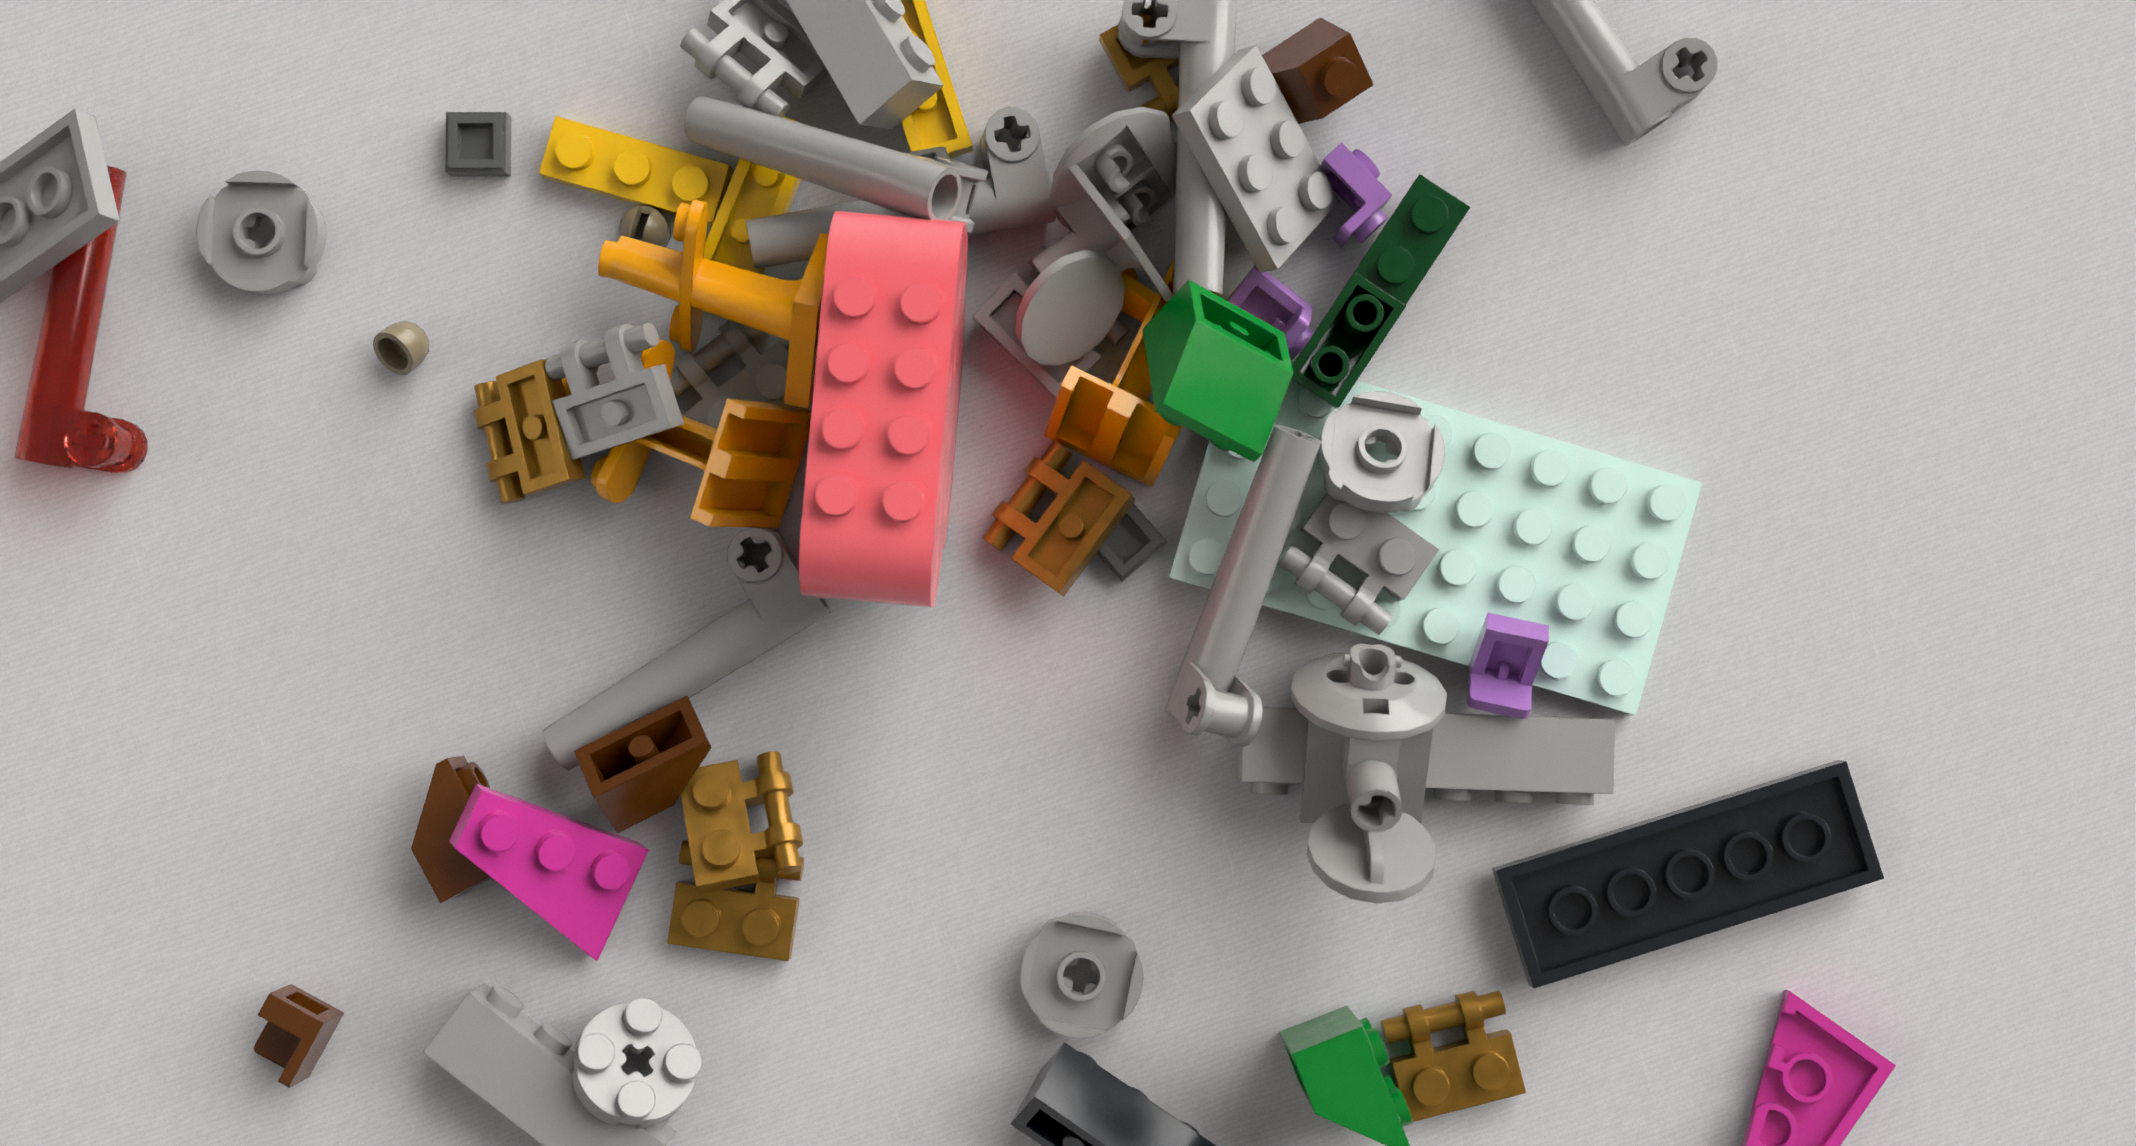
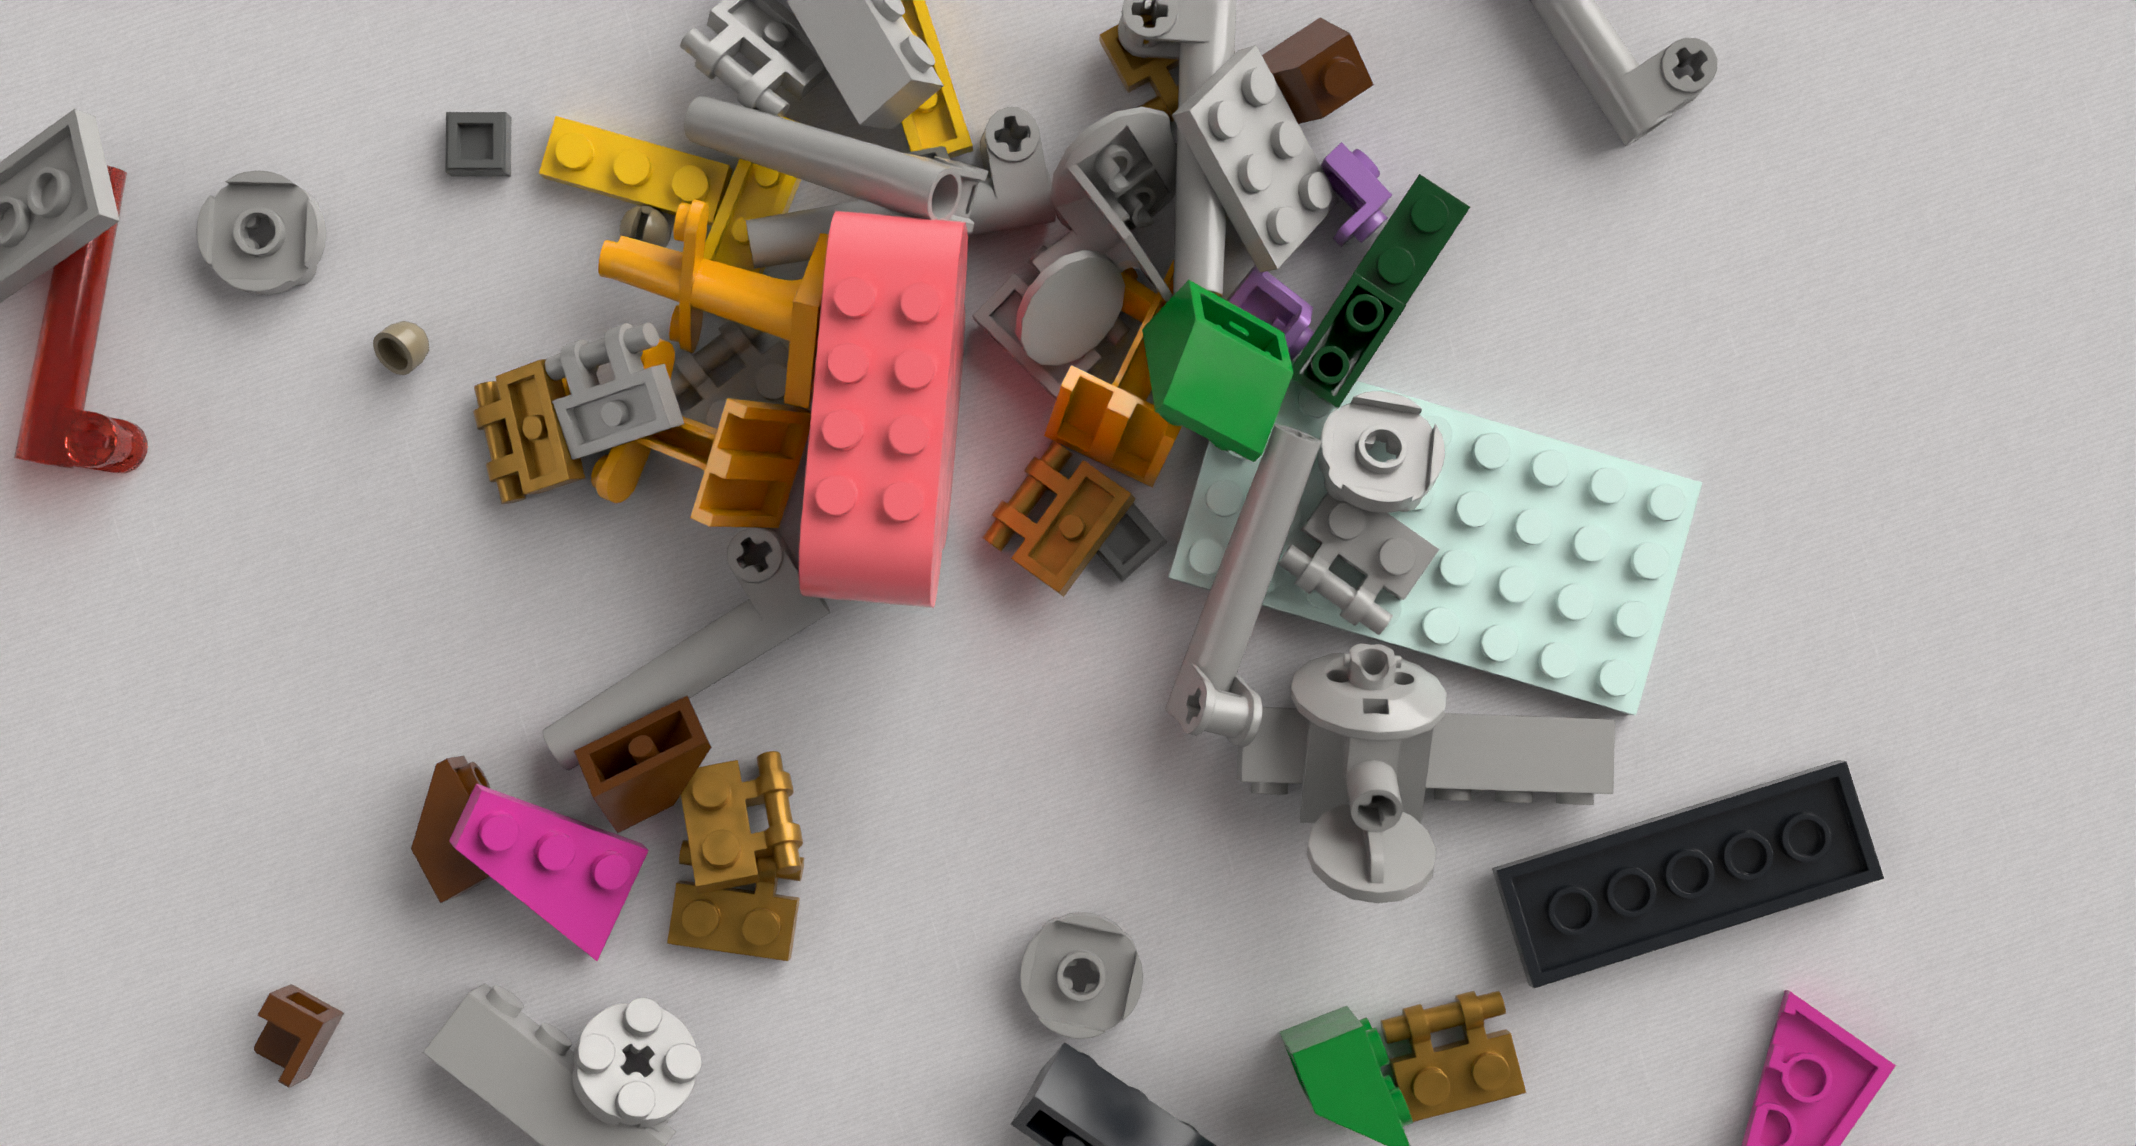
(1506, 665): medium lavender bracket -> none

